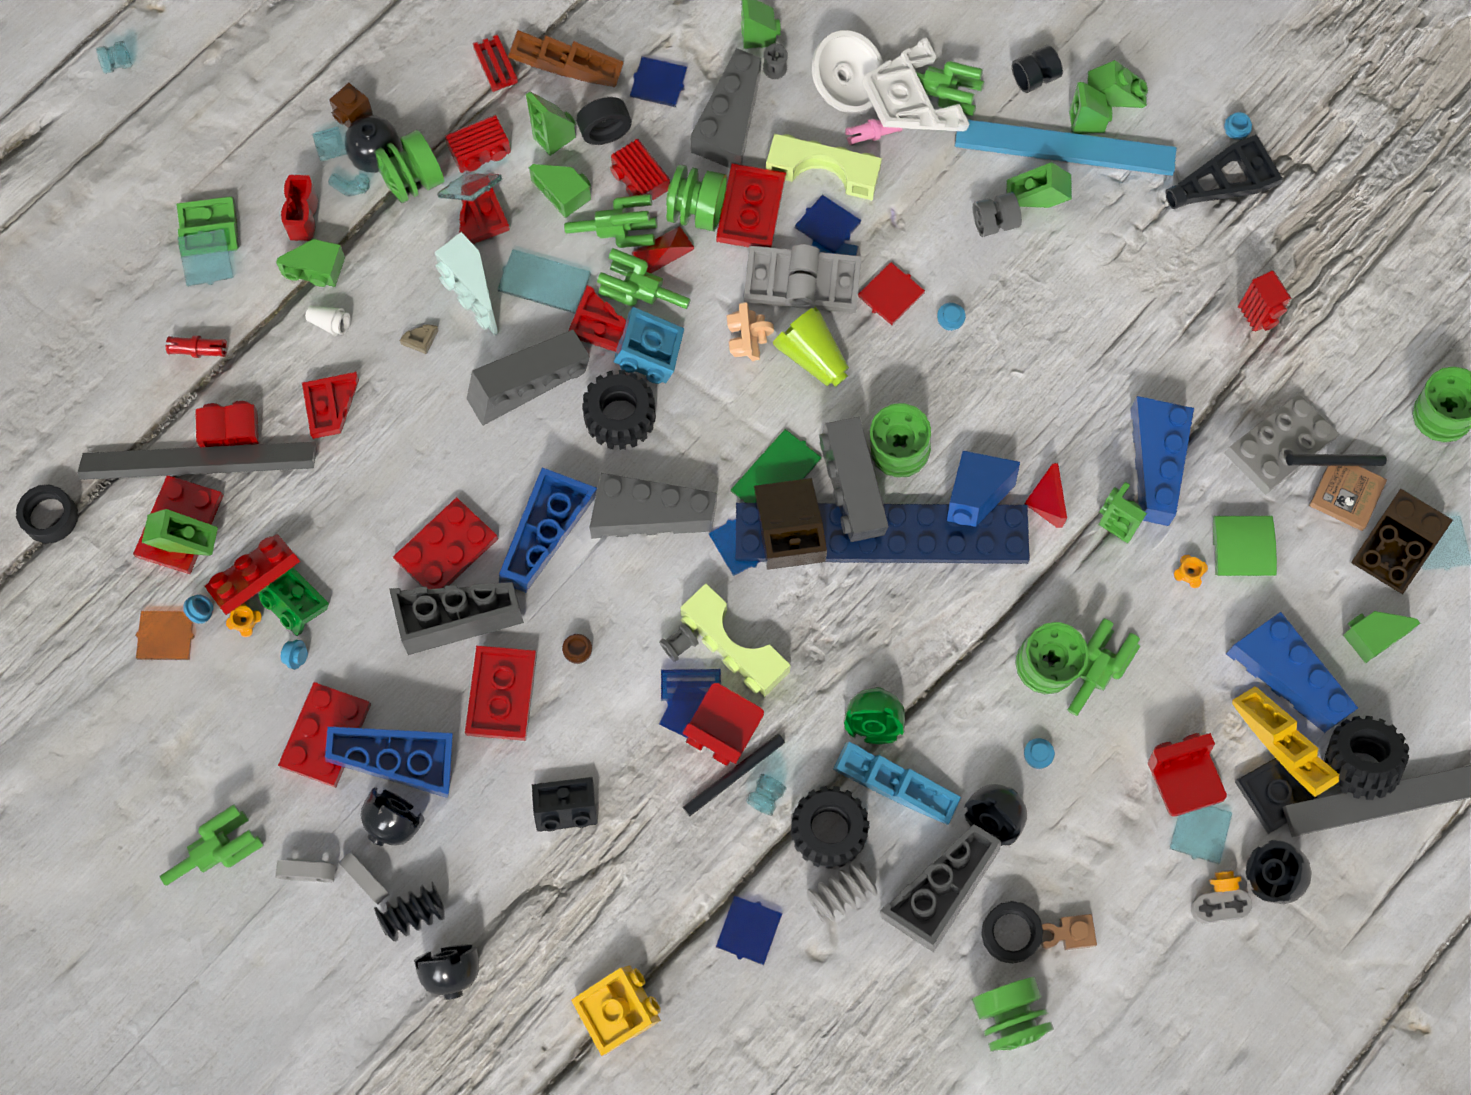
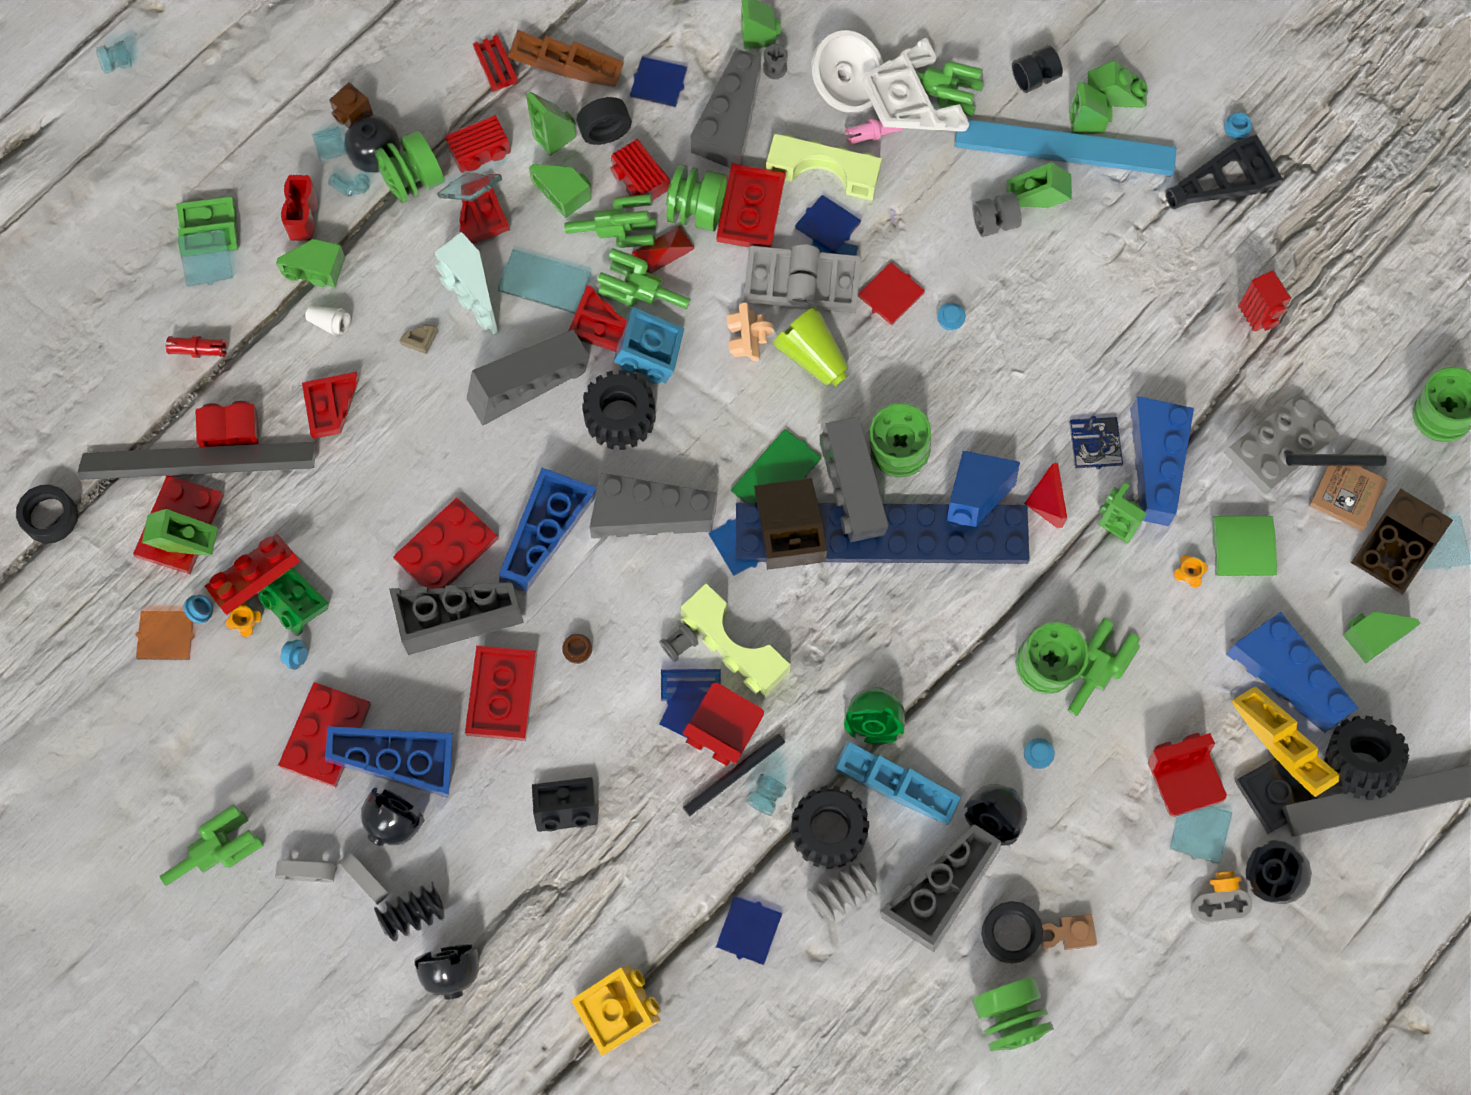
(1096, 442): none -> piece

